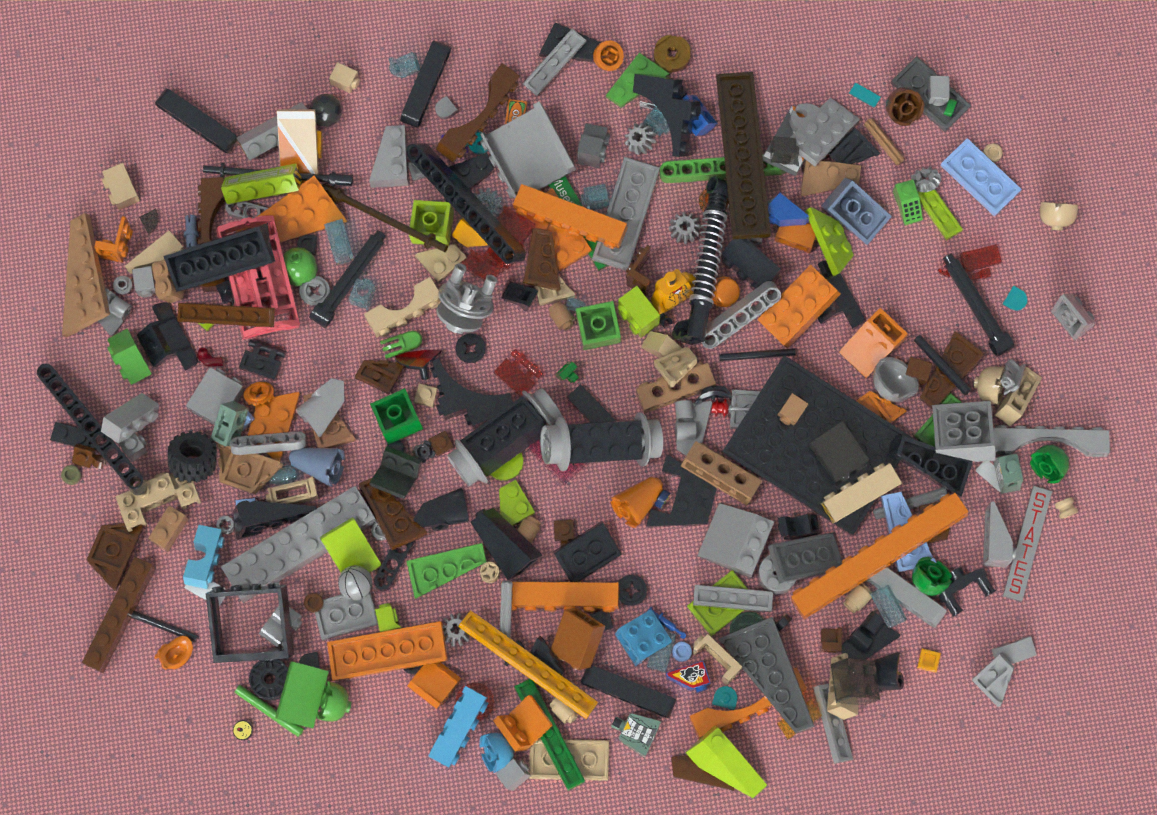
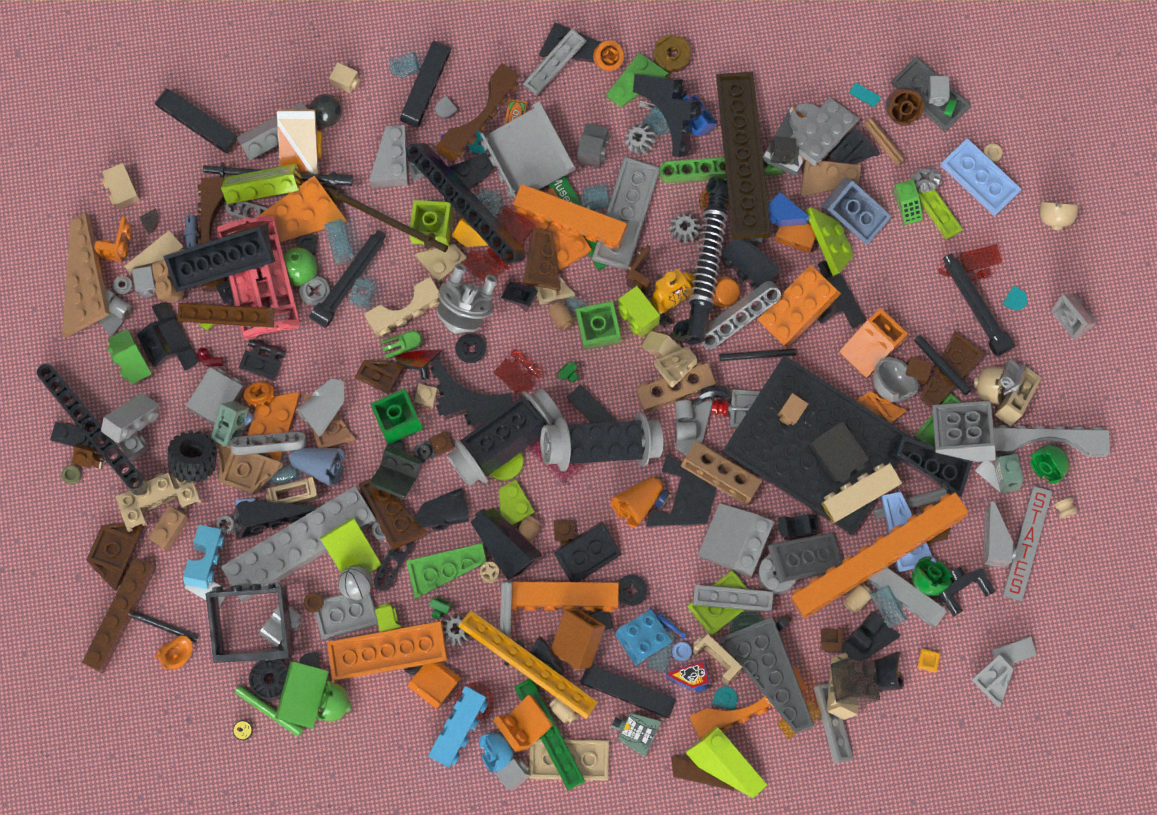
(440, 606): none -> green tile

